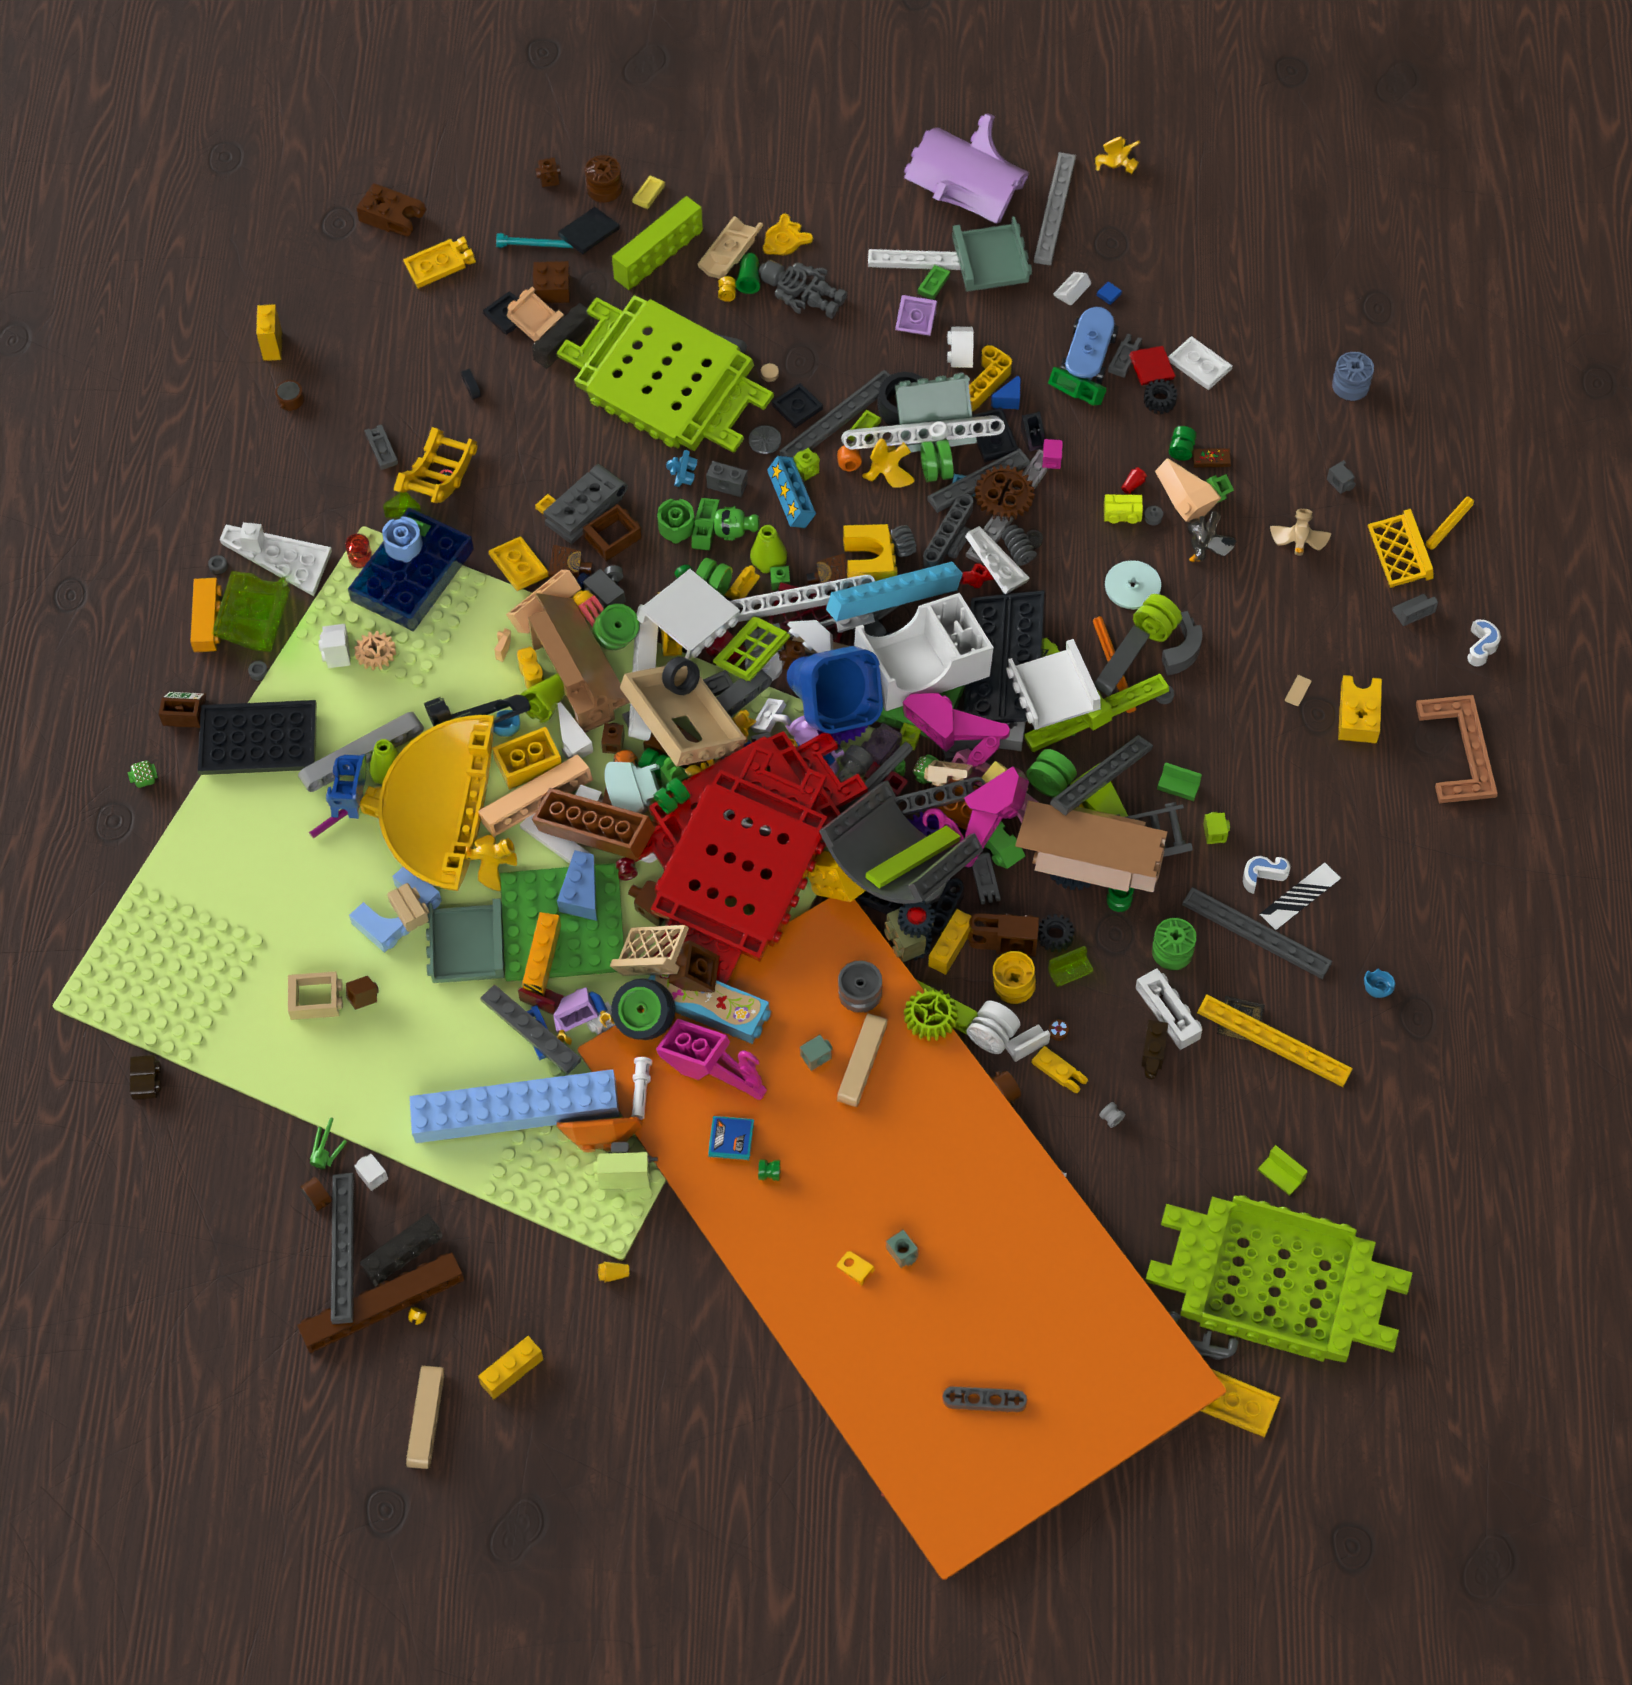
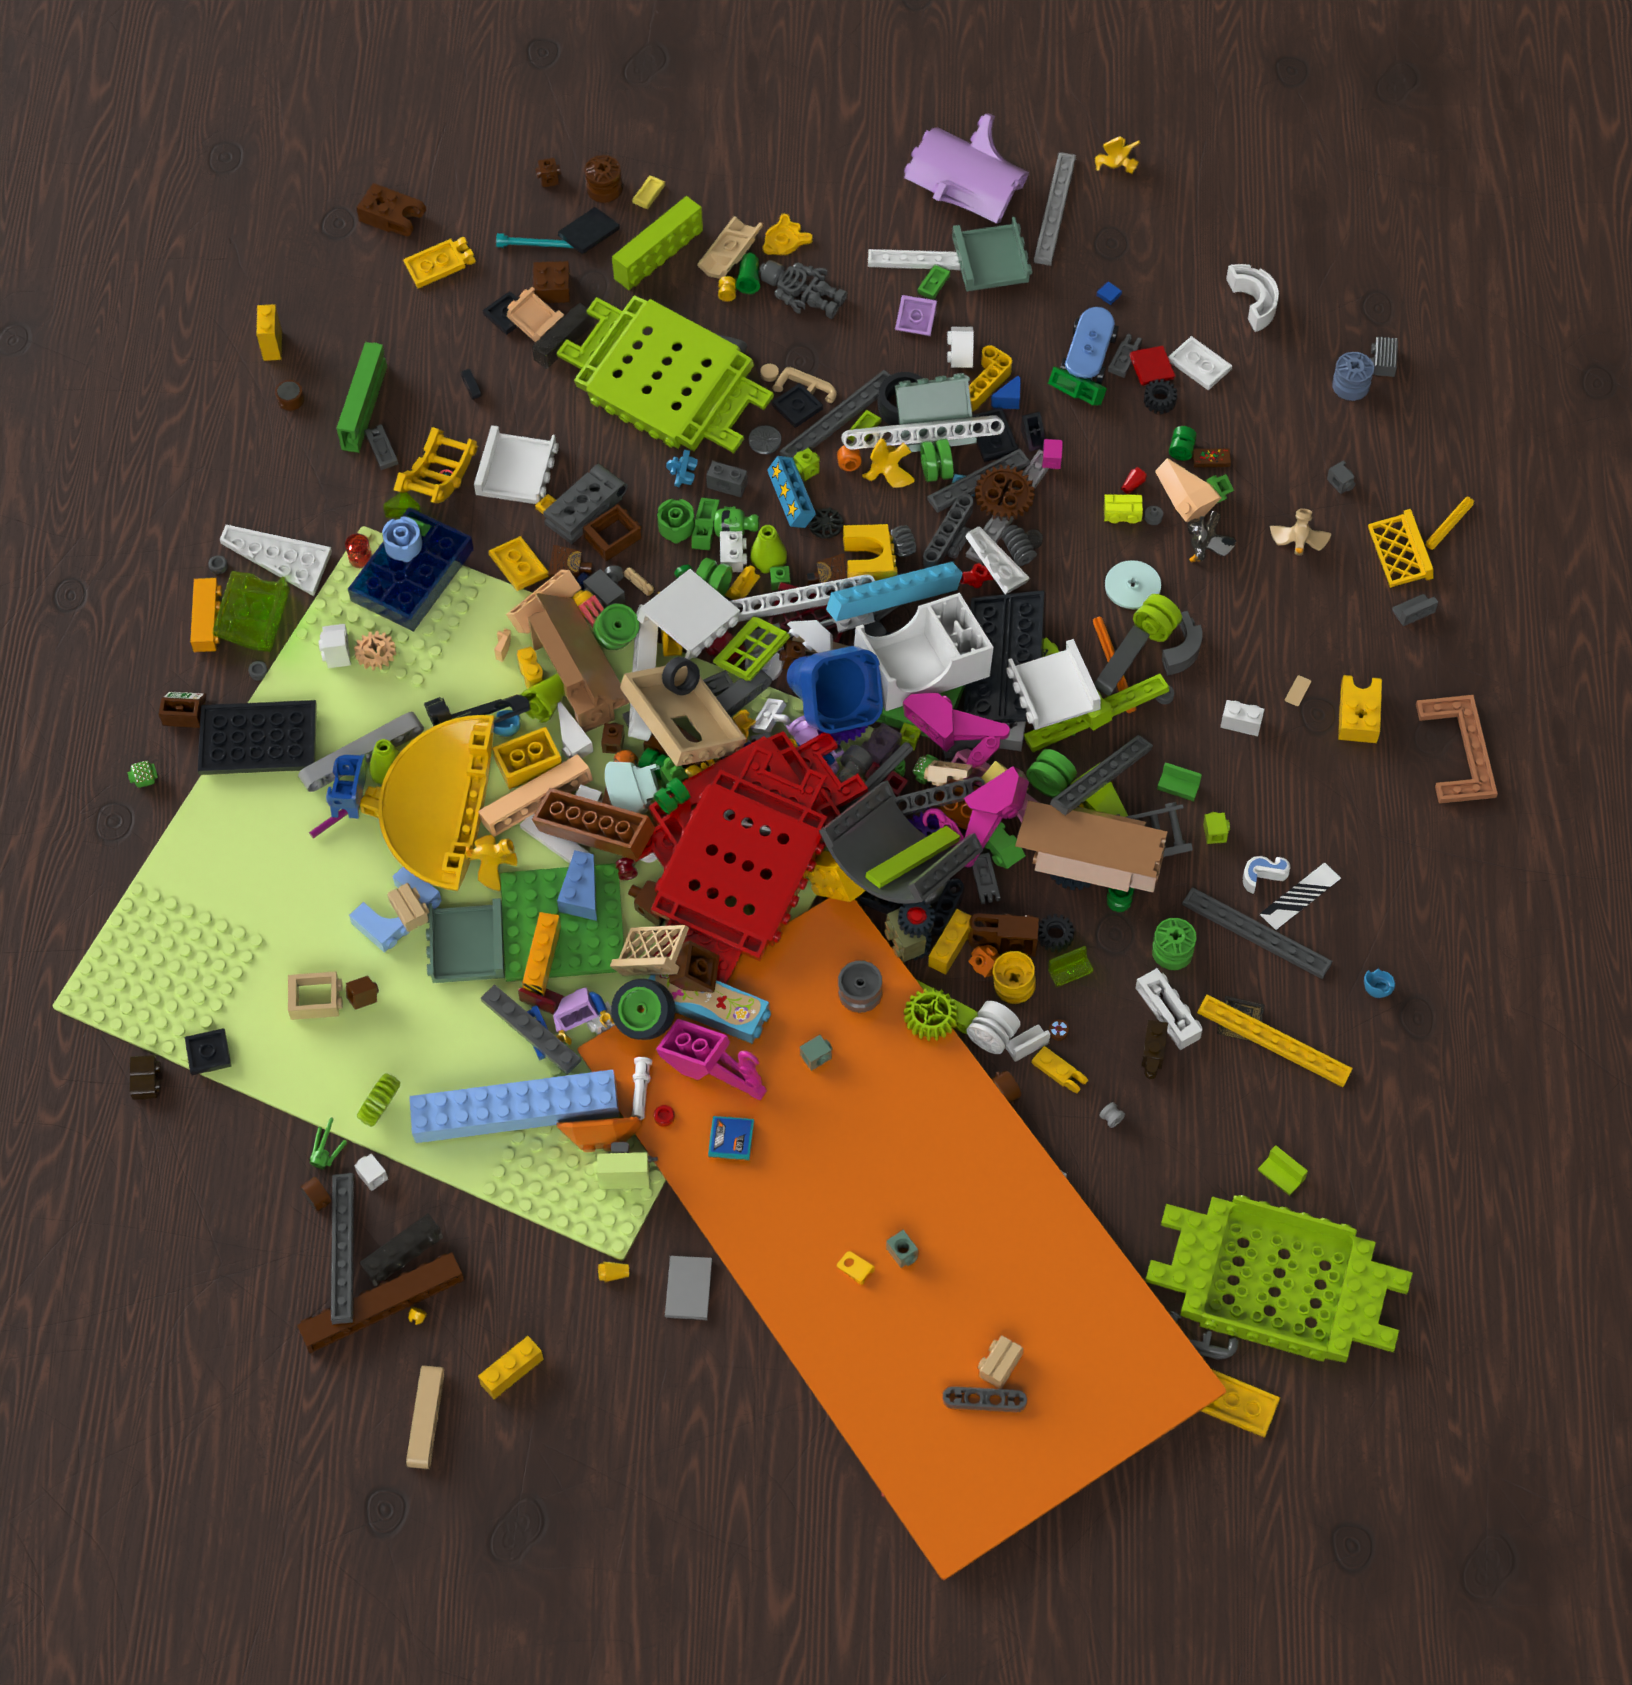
(207, 1051): none -> black tile
(252, 537): white brick -> none
(361, 397): none -> bright green brick
(378, 1099): none -> lime gear
(515, 467): none -> white panel
(639, 581): none -> tan axle
(664, 1115): none -> red tile
(688, 1287): none -> light grey tile
(732, 550): none -> white brick
(769, 1170): green wheel -> none
(807, 380): none -> tan piece
(826, 523): none -> pearl dark grey wheel
(862, 1060): tan beam -> none
(939, 430): white tile -> none
(983, 959): none -> orange brick
(1000, 1362): none -> tan brick
(1073, 287): white slope -> none
(1242, 717): none -> white brick
(1259, 285): none -> white brick
(1385, 356): none -> dark grey brick
(1488, 642): white animal -> none

